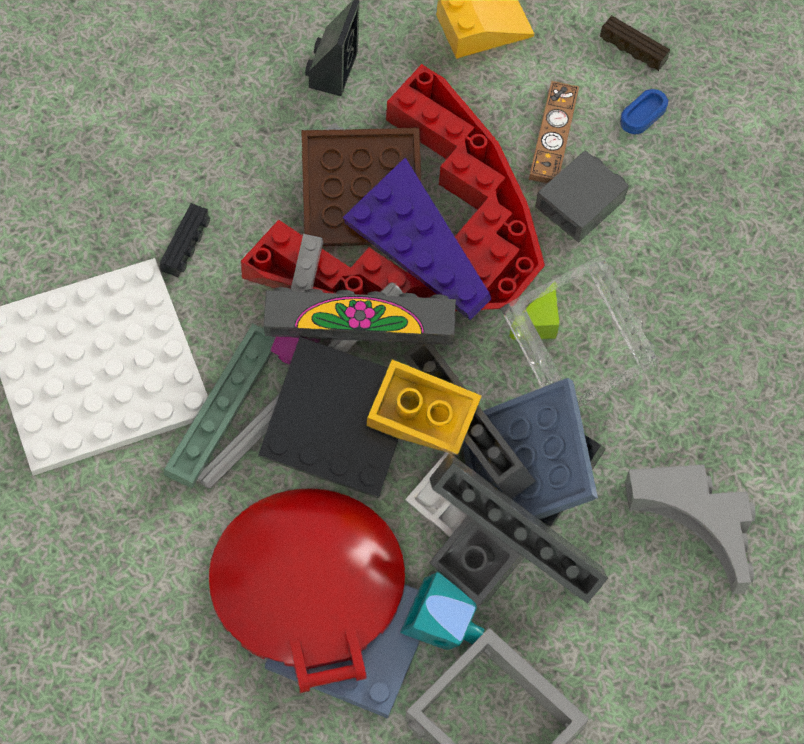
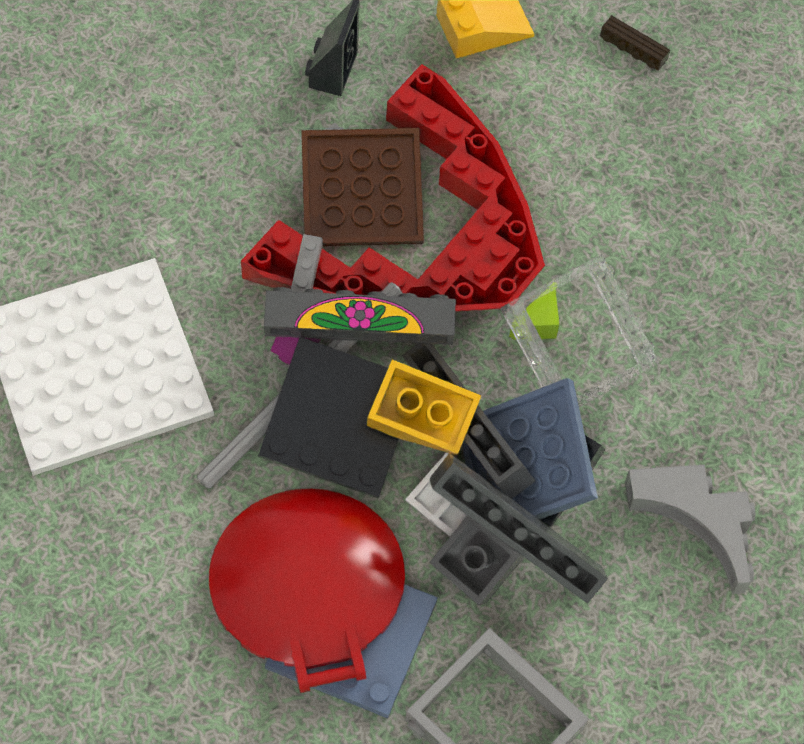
(184, 240): black piece -> none
(220, 407): sand green plate -> none
(411, 232): dark purple wing -> none
(442, 615): teal torso -> none
(554, 132): tile -> none
(581, 195): dark grey brick -> none
(644, 111): blue tile -> none

